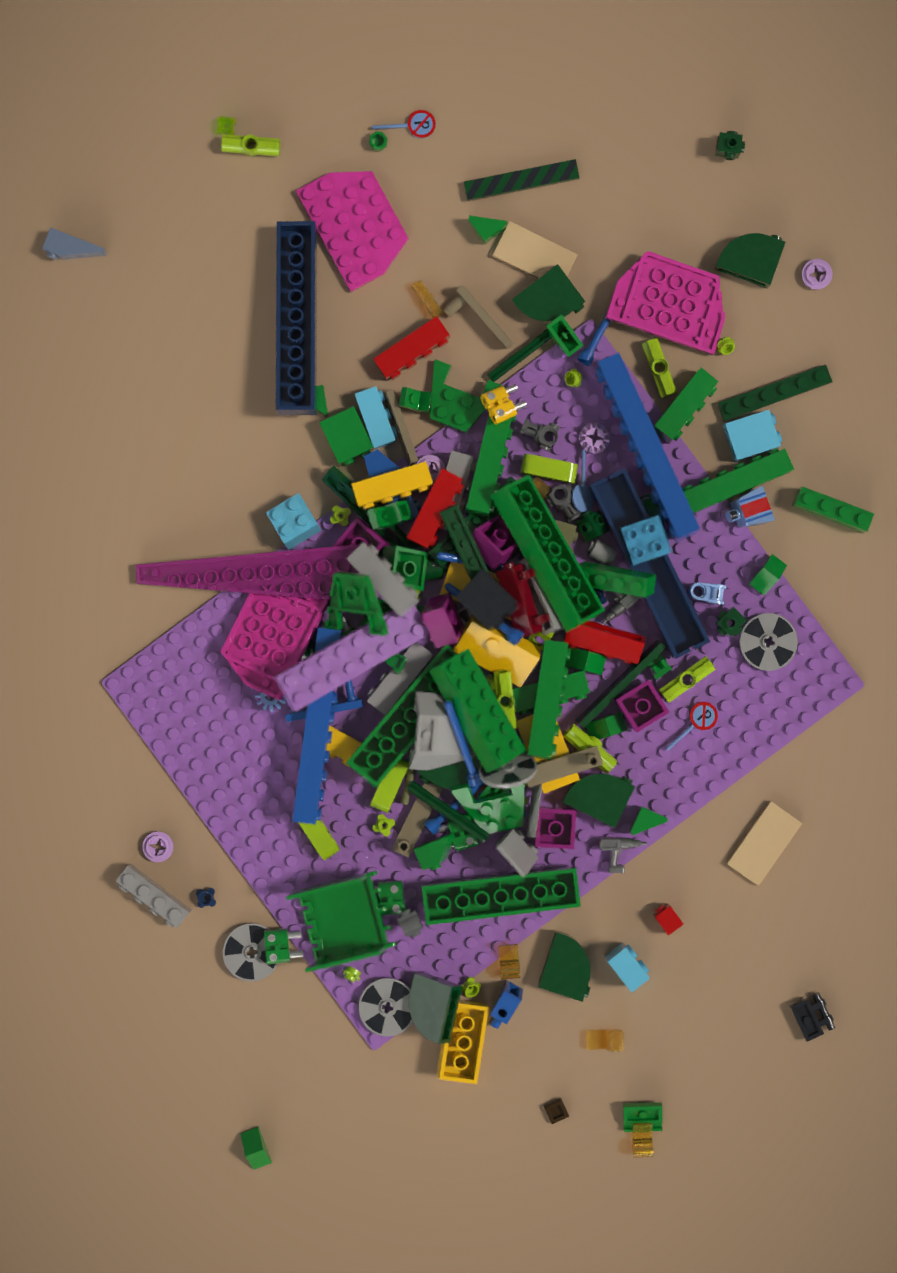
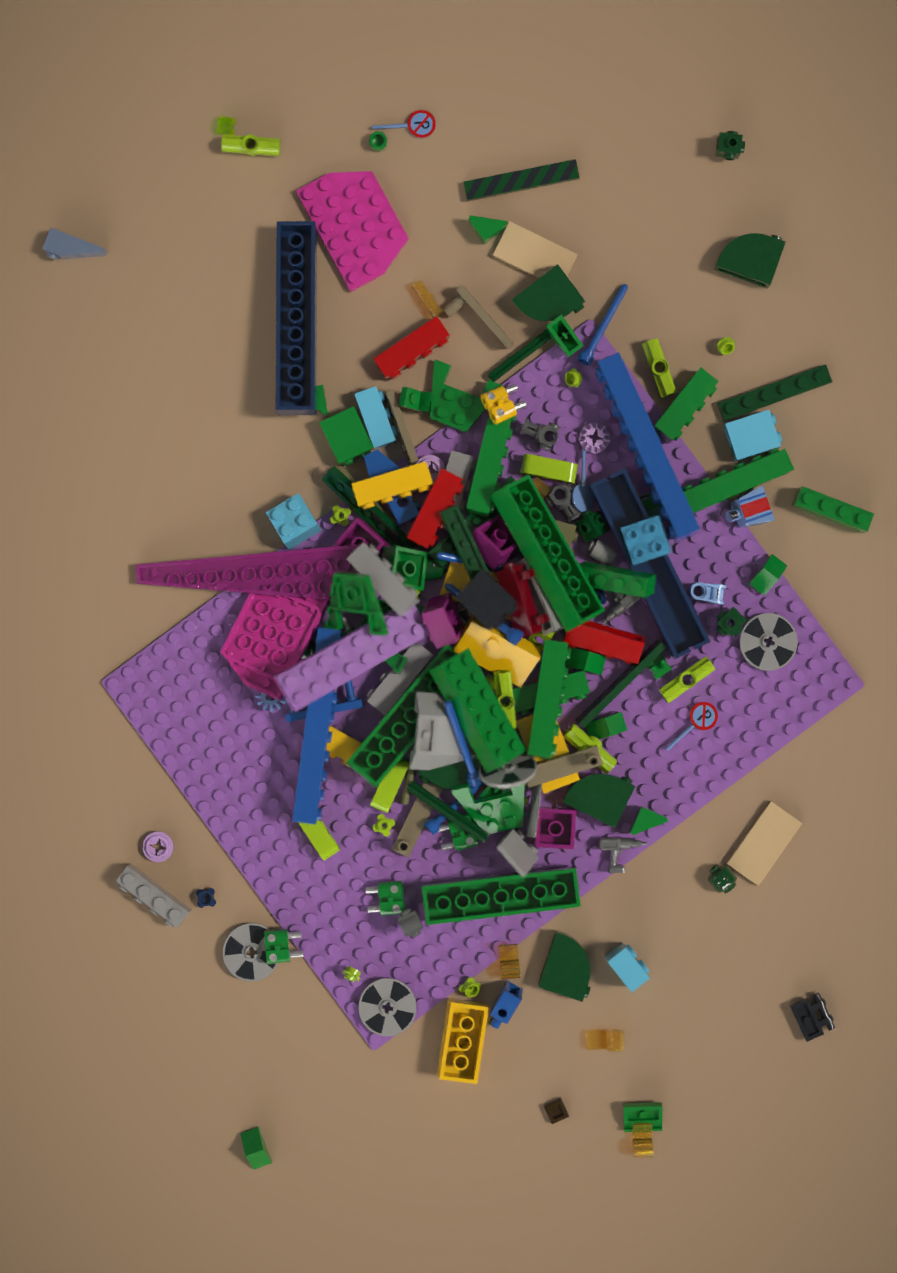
(344, 920): green windscreen -> none
(389, 515): green brick -> none
(434, 852): green slope -> none
(434, 1006): dark green brick -> none
(641, 705): magenta brick -> none
(667, 918): red brick -> none
(670, 302): dark pink plate -> none
(722, 878): none -> dark green head
(821, 266): lavender gear -> none

